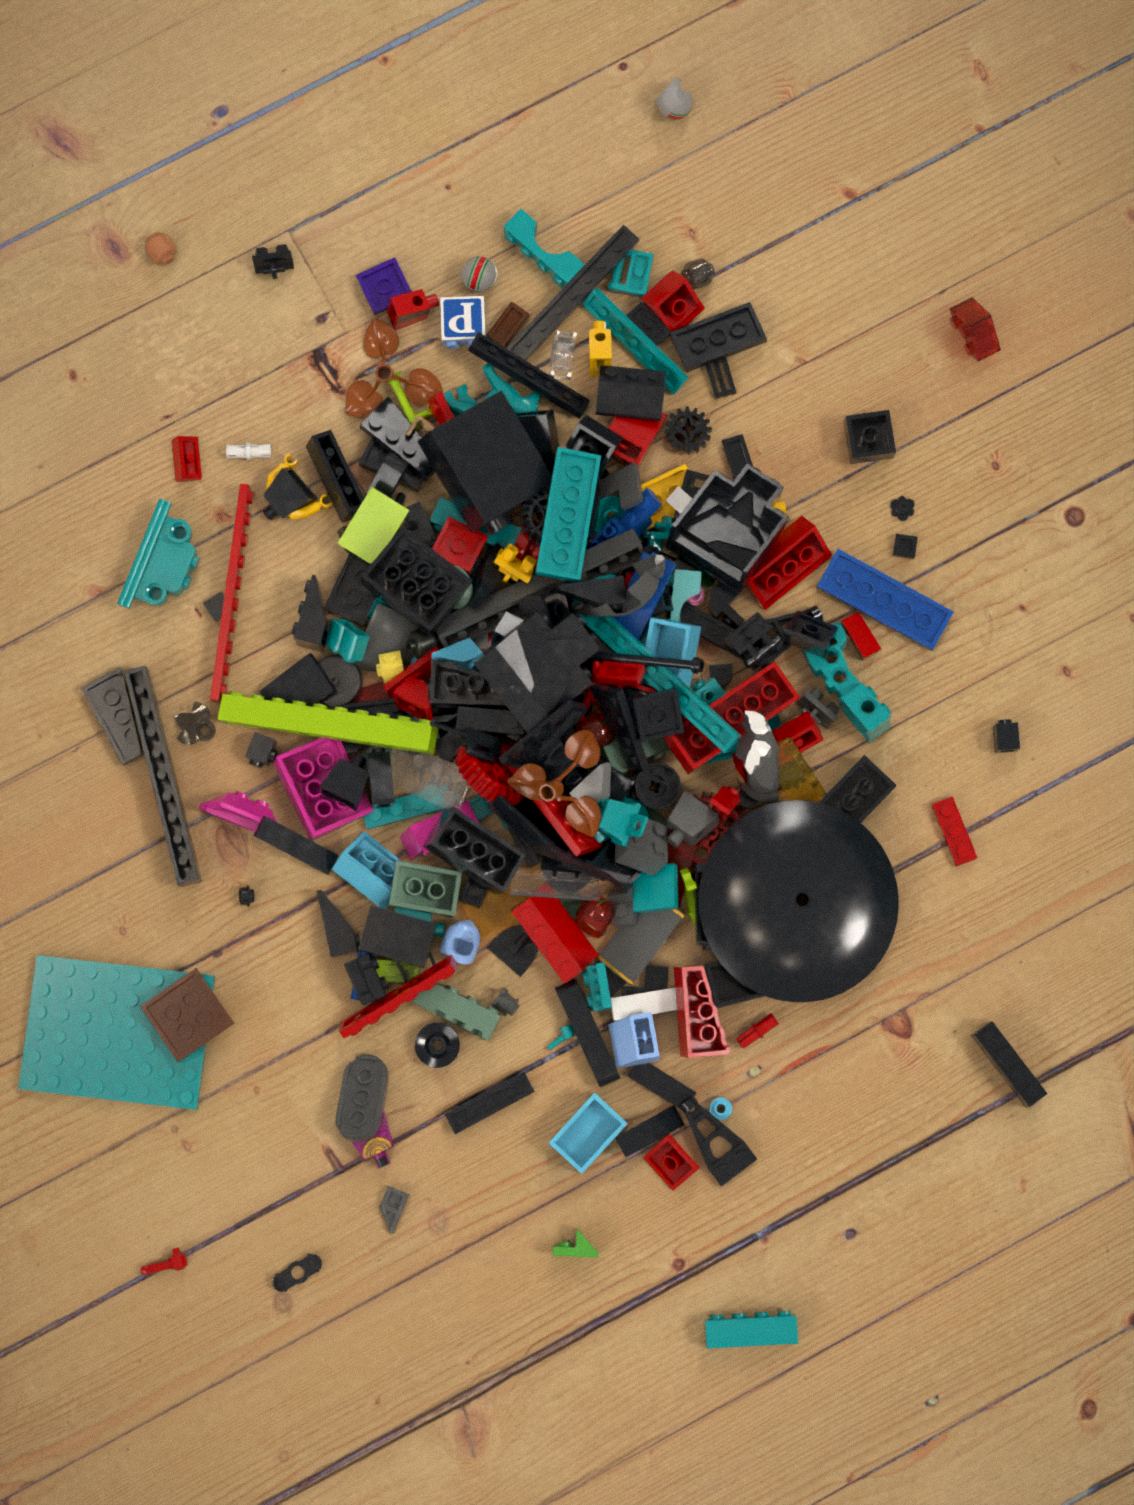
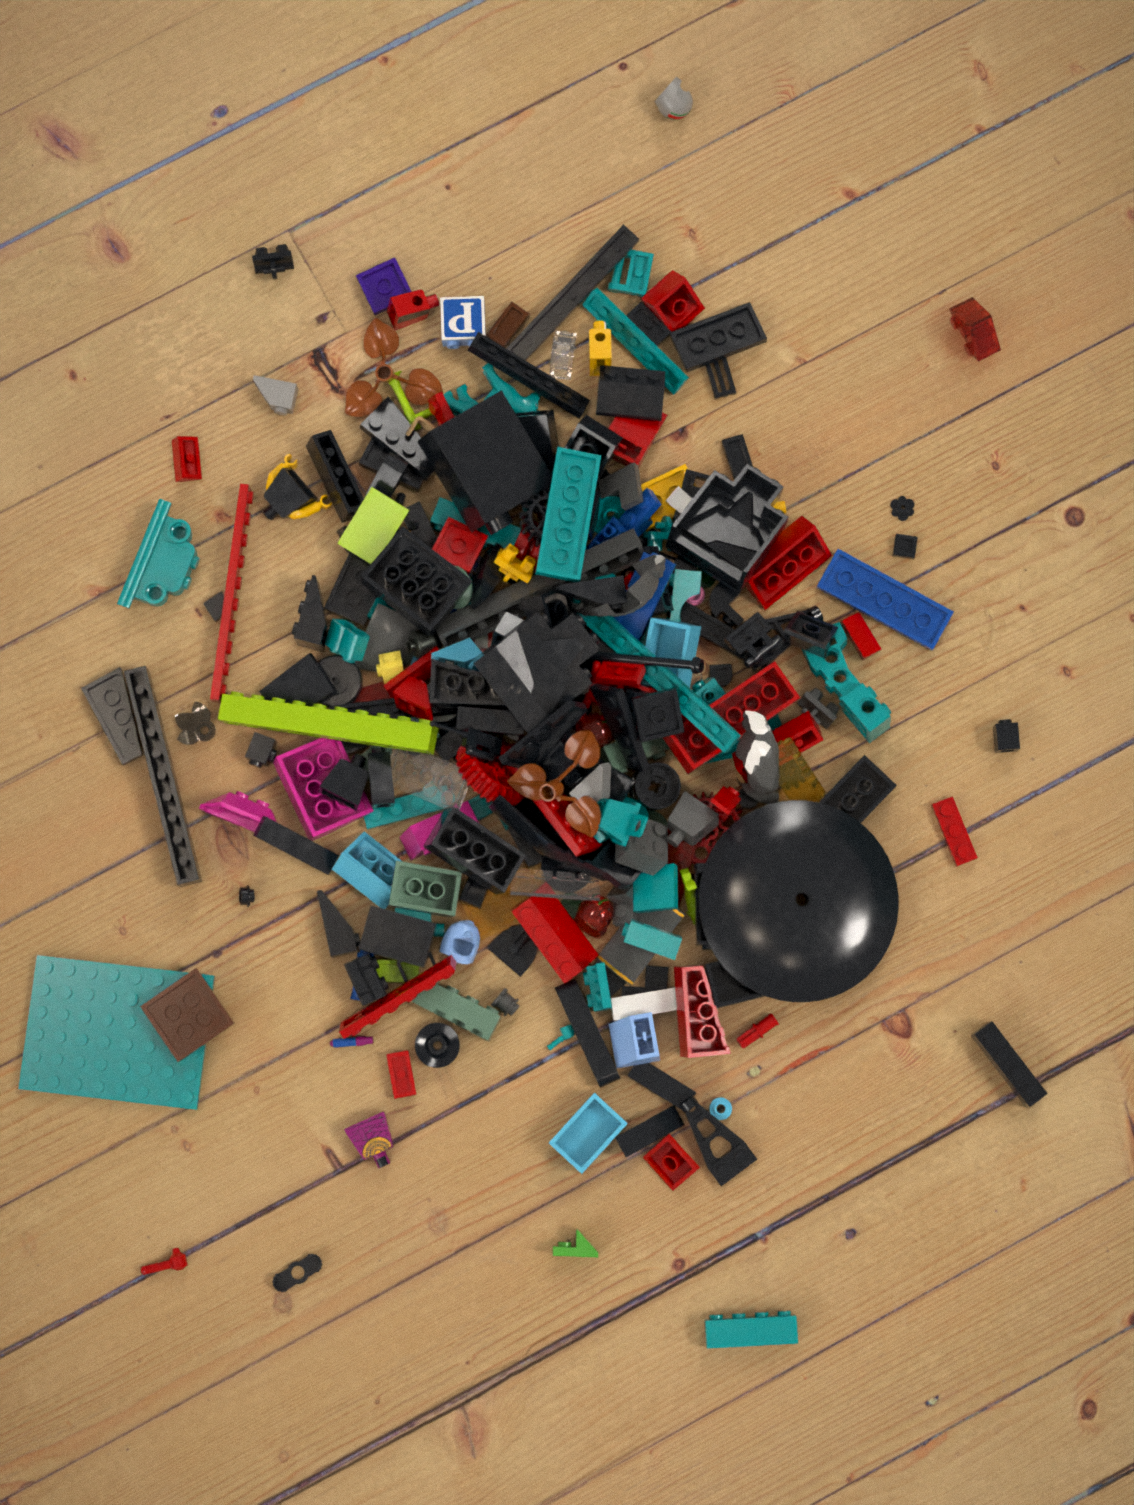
(160, 248): nougat head -> none
(248, 451): white pin -> none
(278, 394): none -> light grey slope
(351, 1041): none -> piece
(362, 1098): dark grey tile -> none
(392, 1206): dark grey tile -> none
(401, 1074): none -> red plate
(479, 274): light grey helmet -> none
(489, 1103): black plate -> none
(522, 231): teal arch -> none
(651, 939): none -> teal brick
(696, 430): black gear -> none
(698, 273): clear smoke head -> none
(869, 437): black brick -> none

